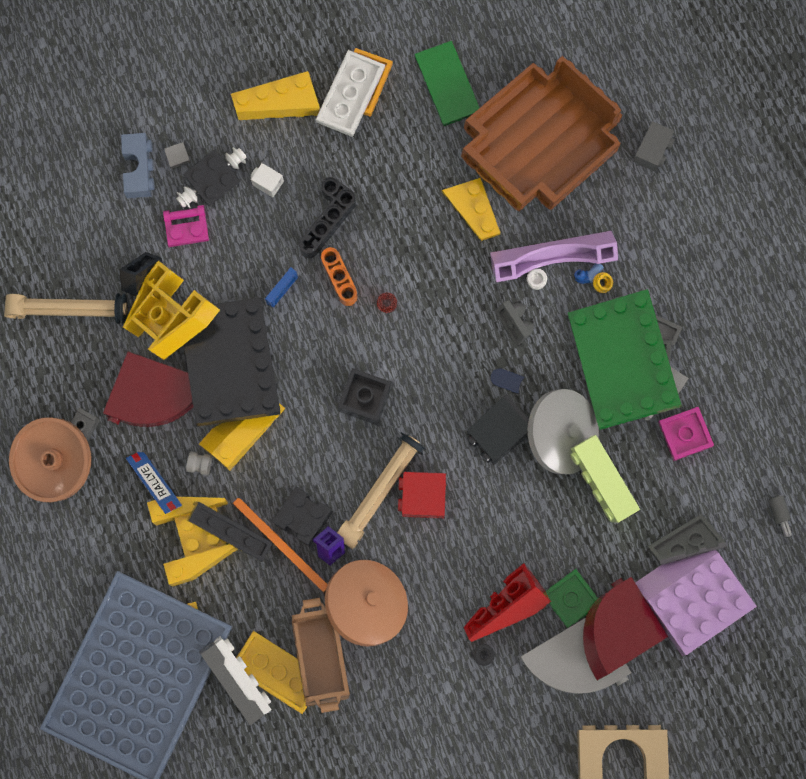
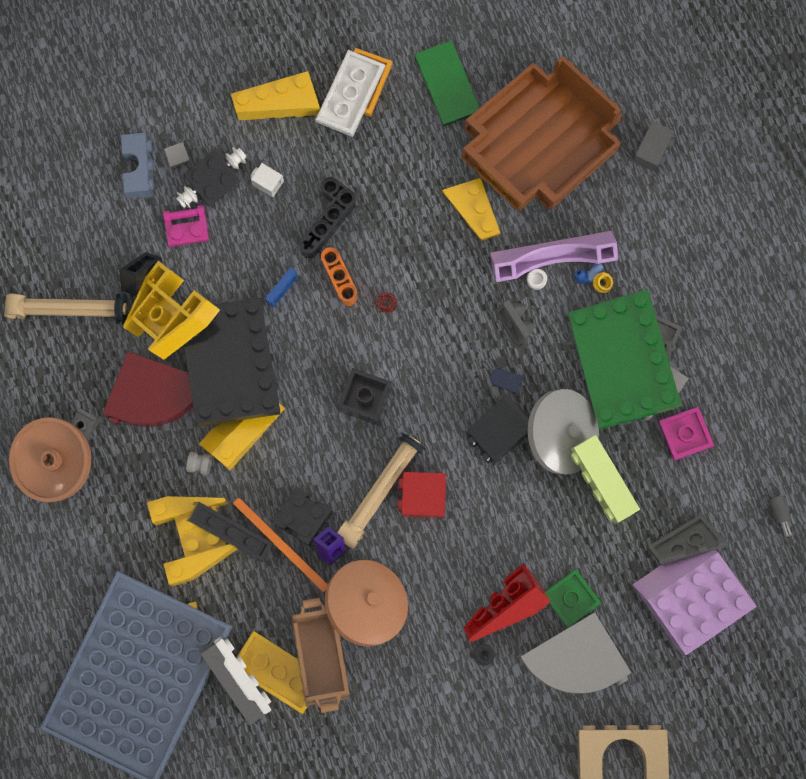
(154, 482): sticker -> none
(619, 628): dark red brick -> none

